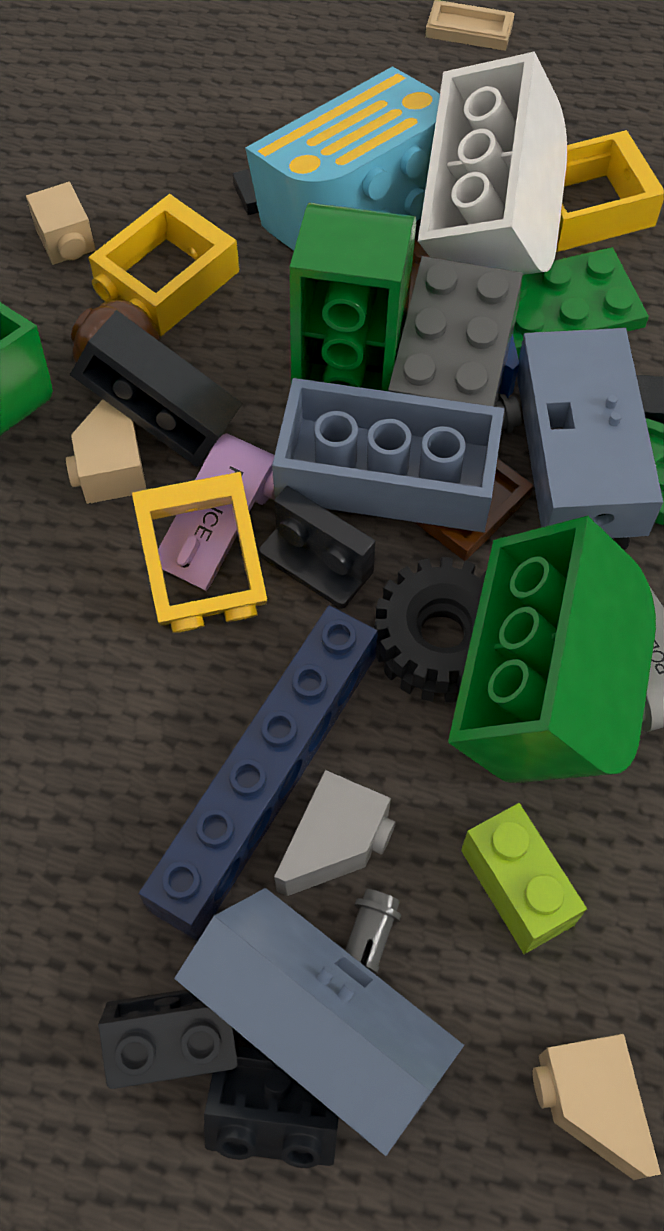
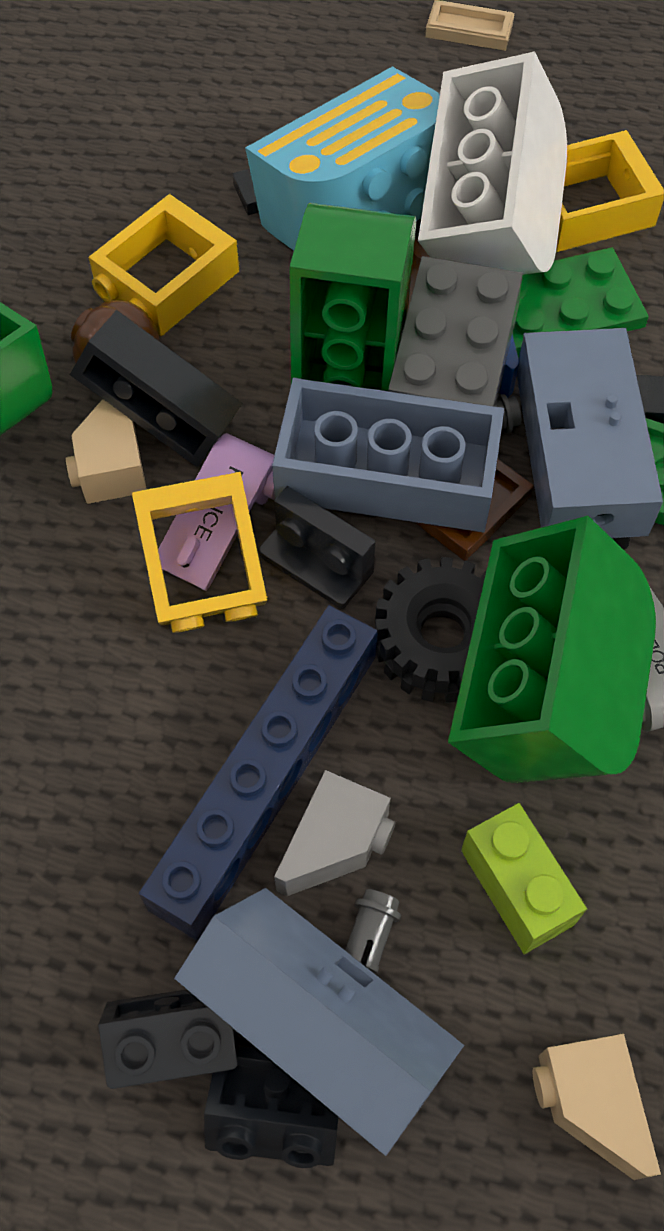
(61, 223): tan brick -> none

